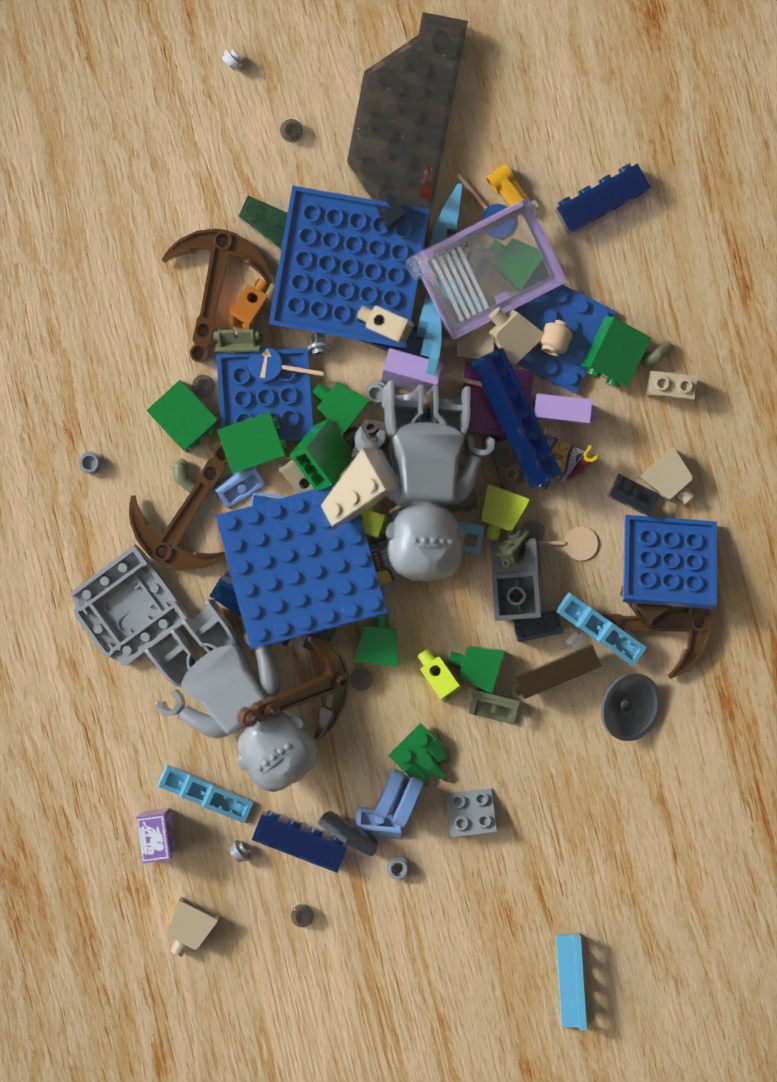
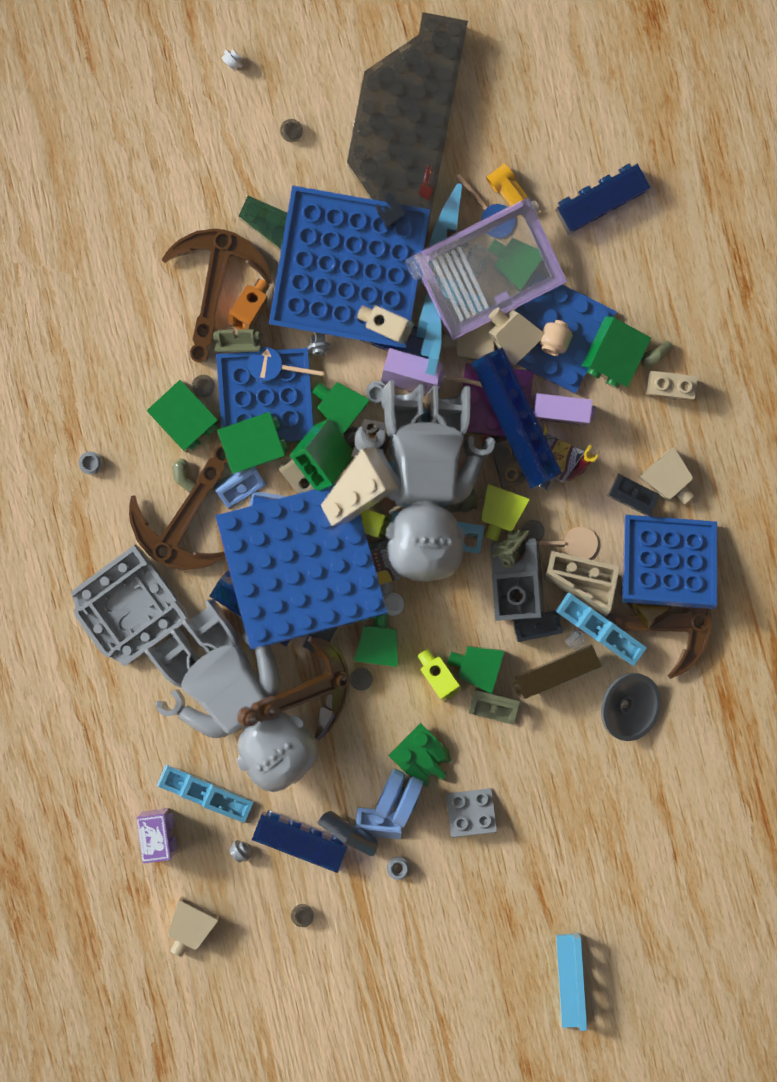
(394, 603): none -> white plate
(583, 578): none -> tan wedge

